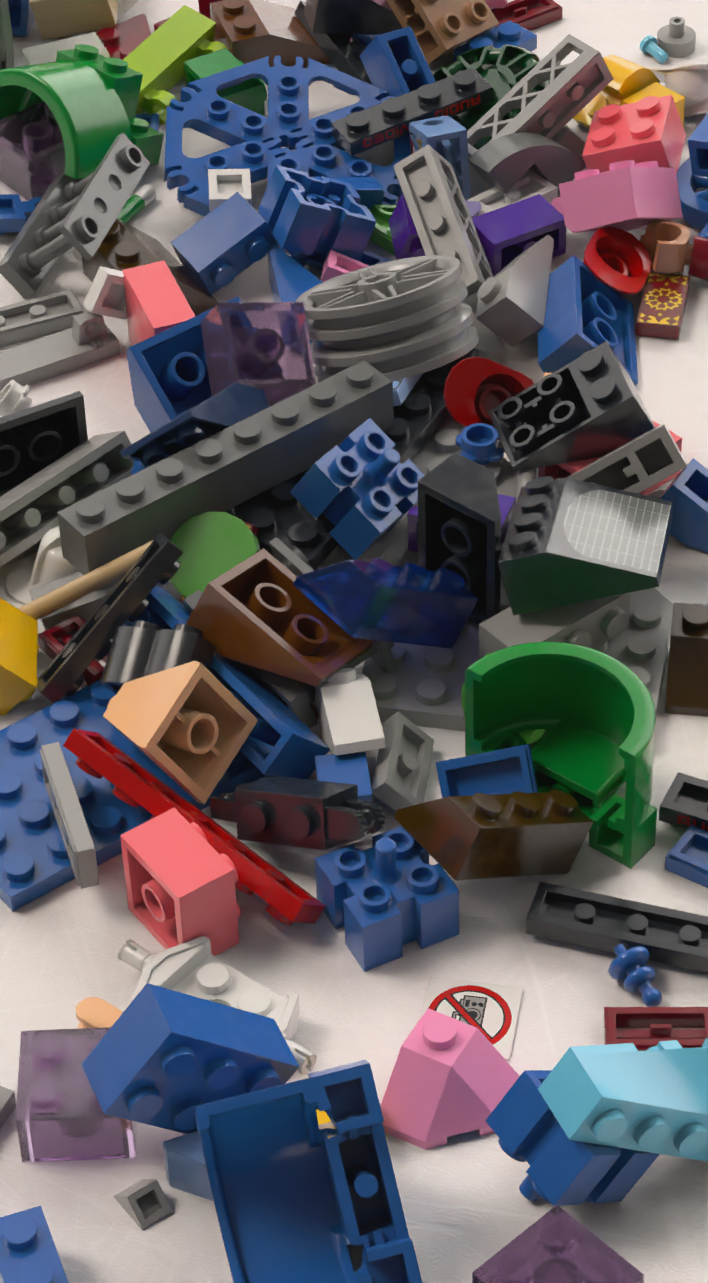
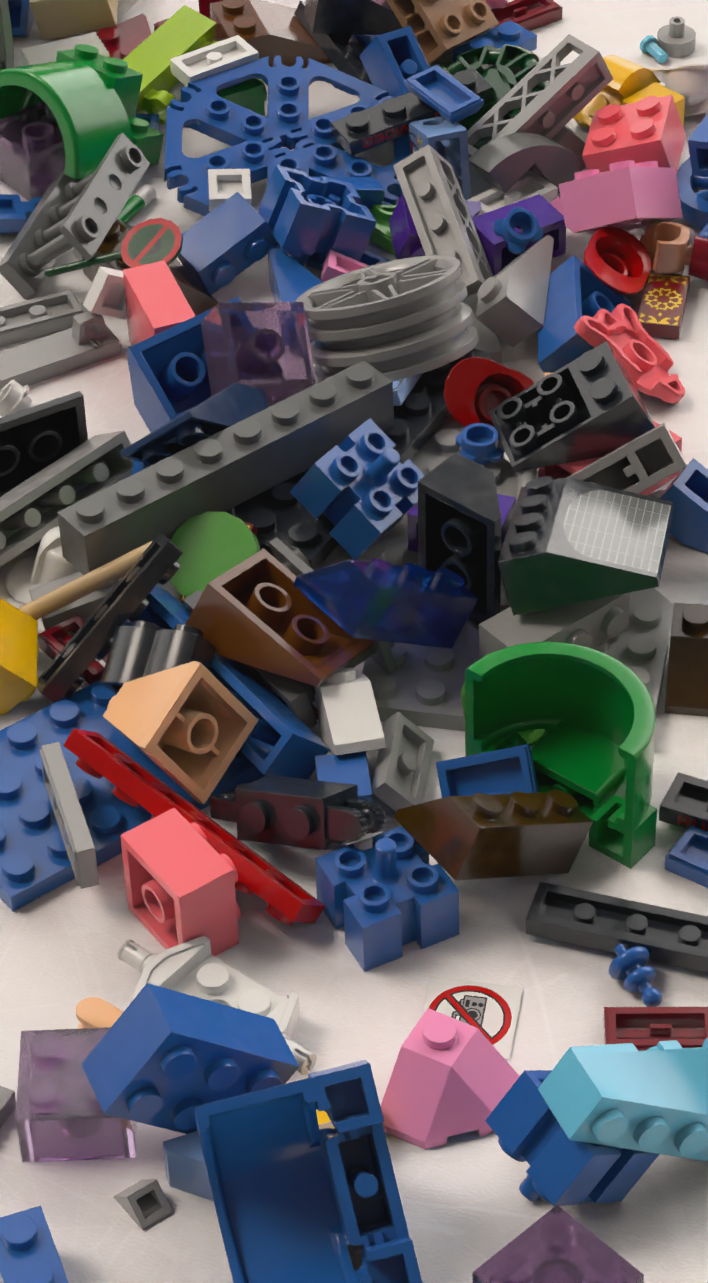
(143, 244): none -> piece
(212, 59): none -> white plate
(444, 94): none -> blue tile
(520, 219): none -> blue plate
(636, 350): none -> coral tile

